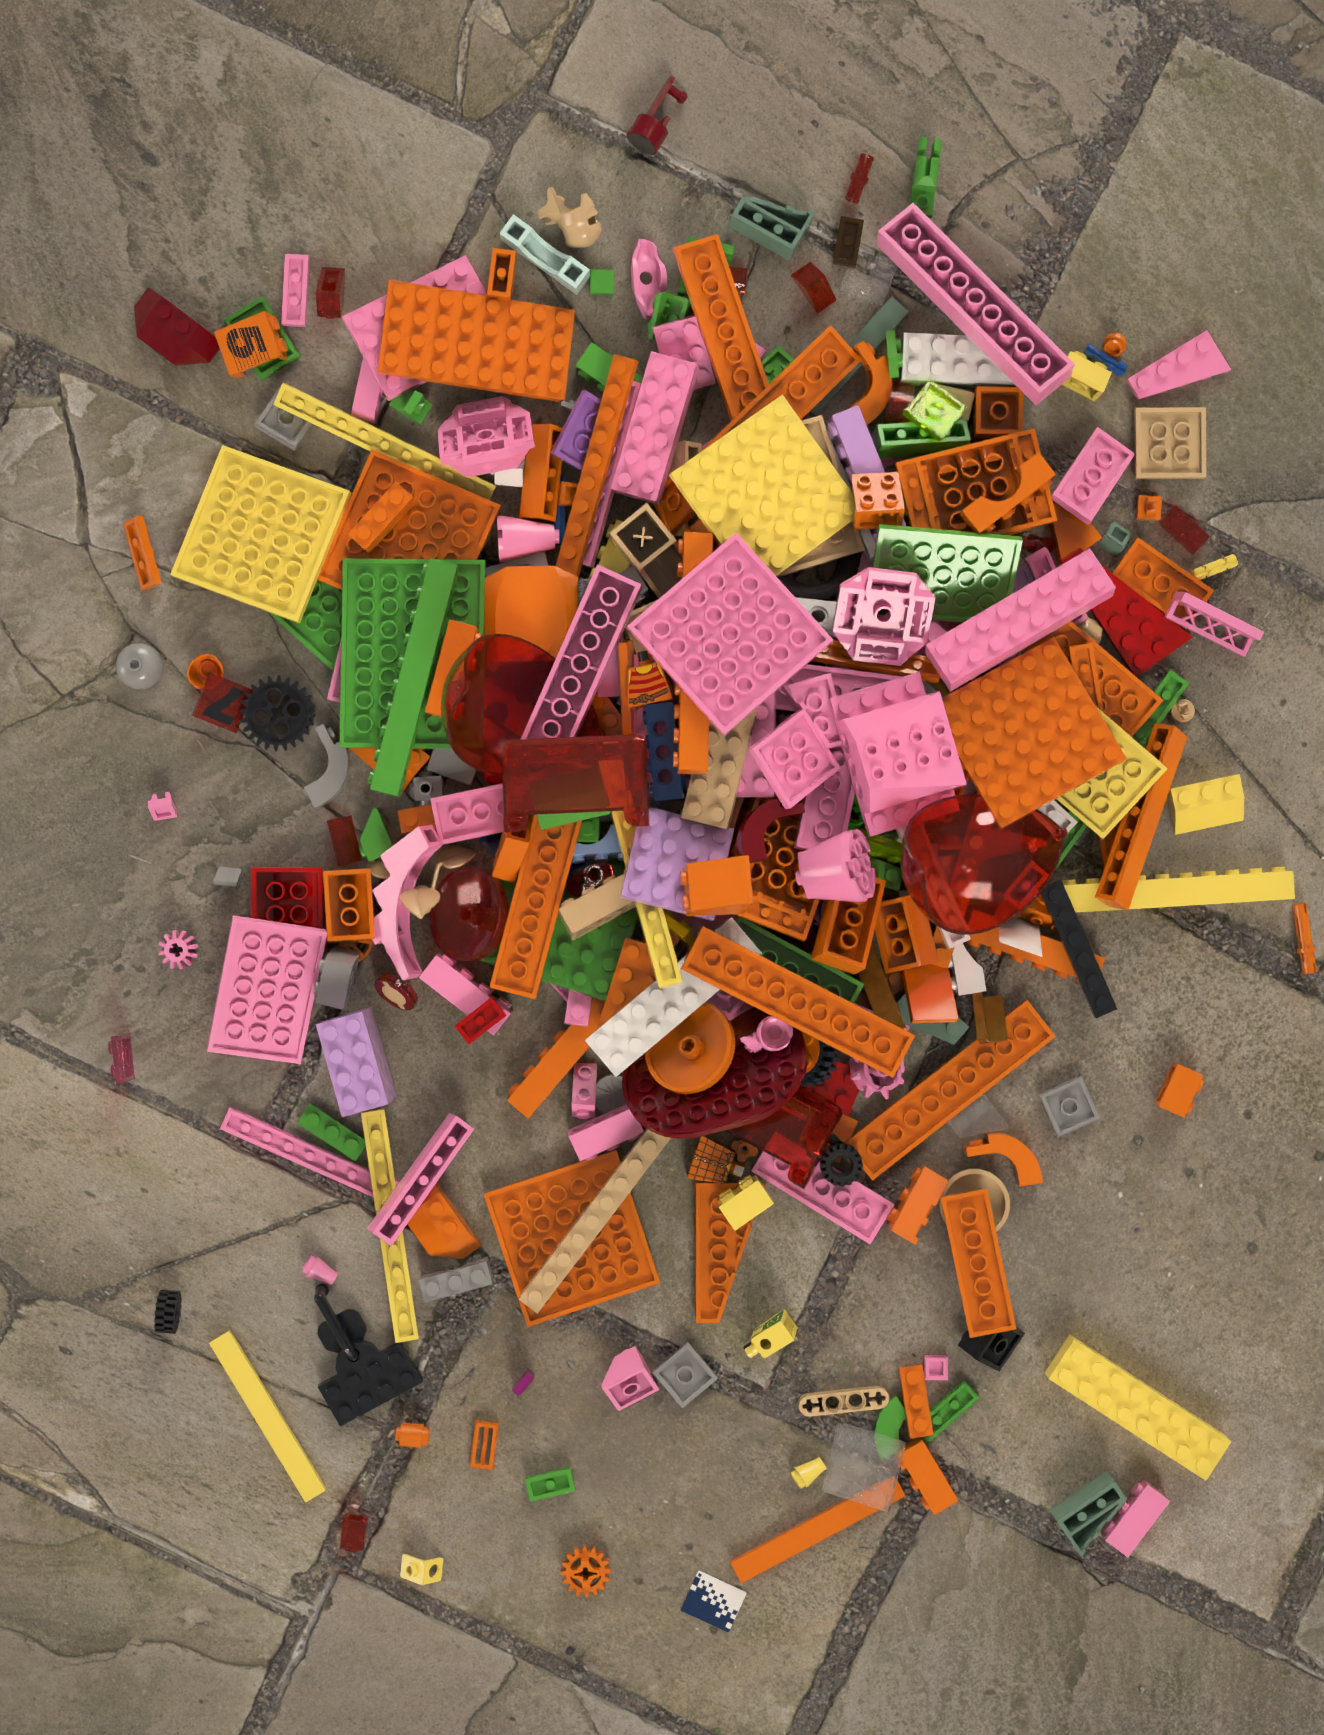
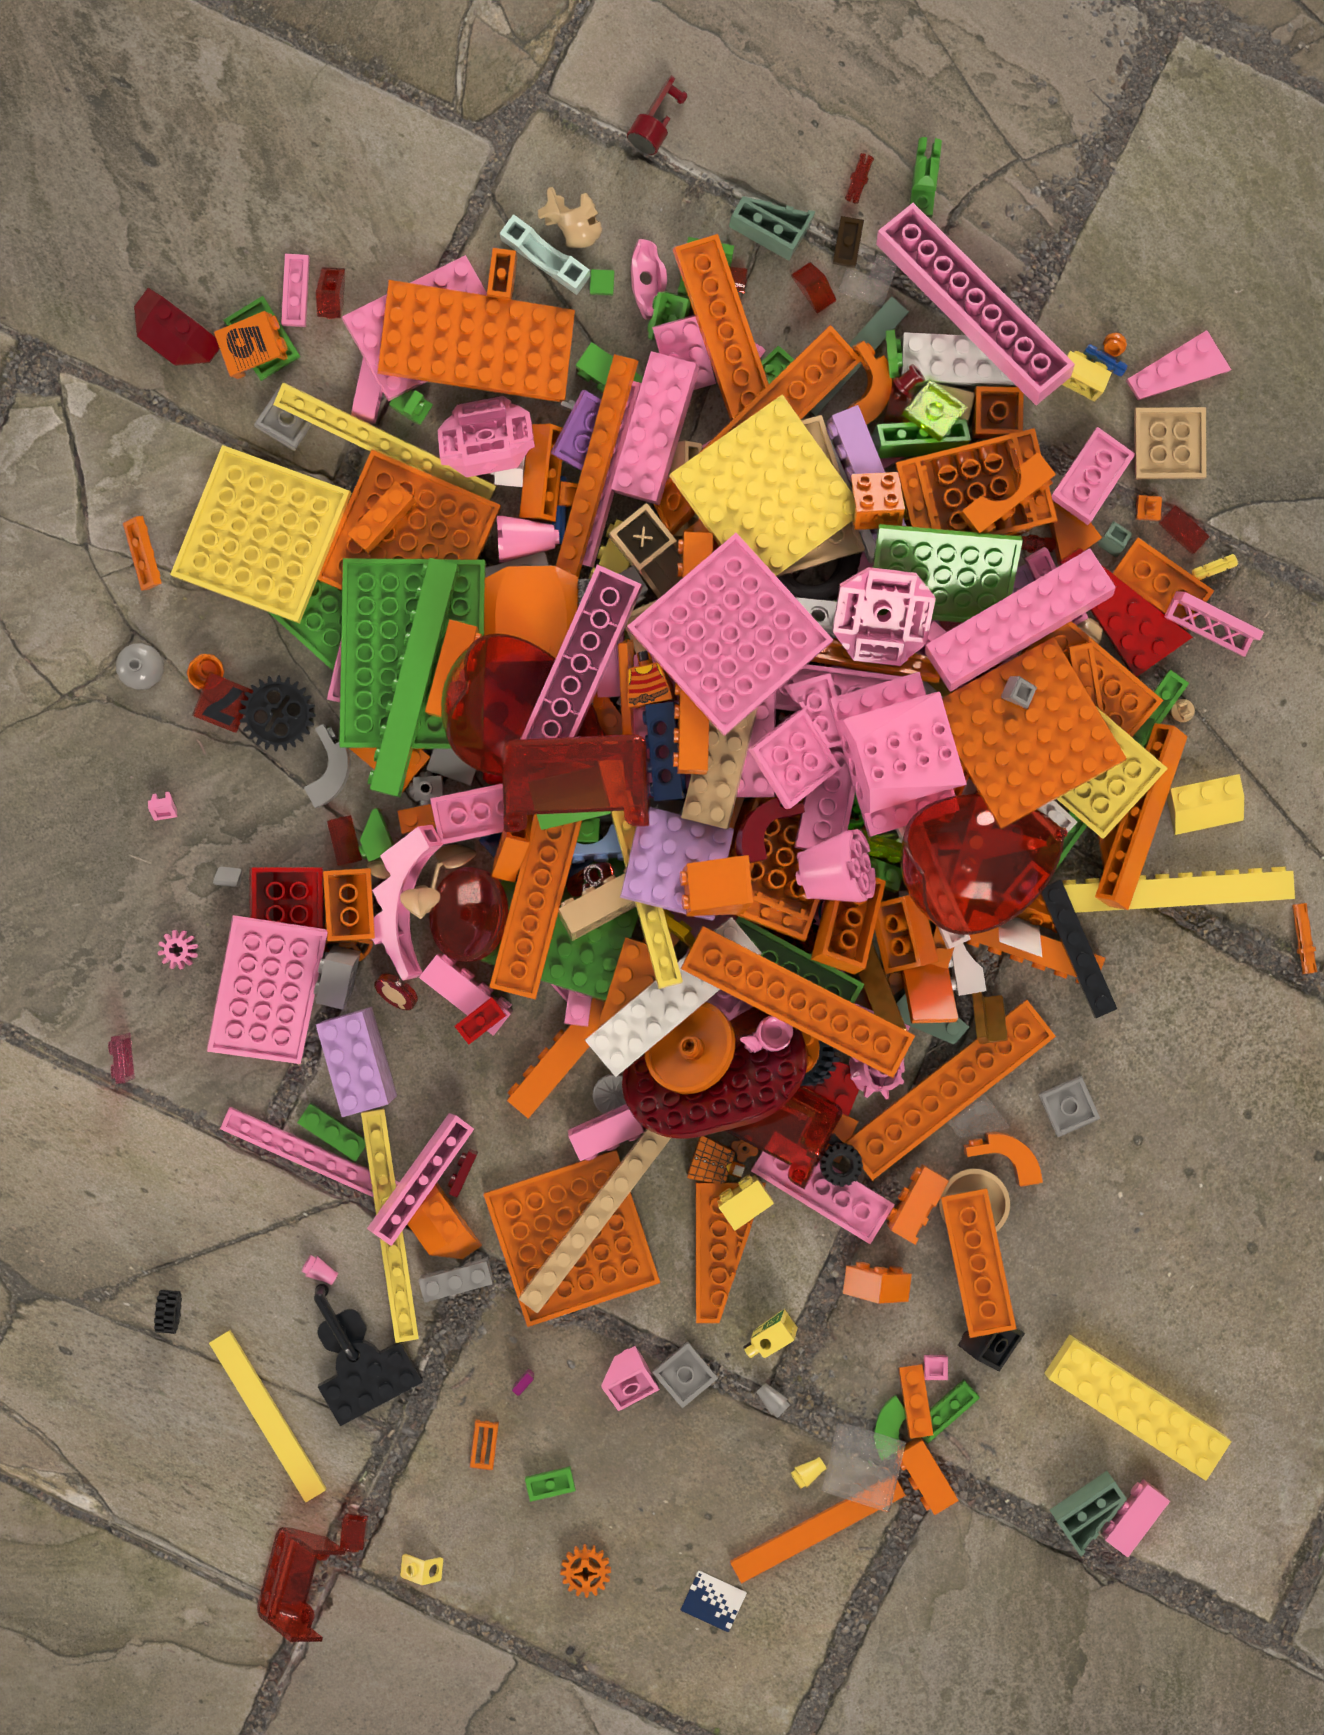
(289, 1580): none -> clear red windscreen
(412, 1435): orange brick -> none
(457, 1181): none -> dark red plate
(584, 1090): bright pink bracket -> none
(773, 1400): none -> light grey cone
(843, 1397): tan beam -> none
(877, 1283): none -> orange brick
(909, 379): none -> dark red bush
(1018, 691): none -> light grey slope
(1179, 1090): orange brick -> none

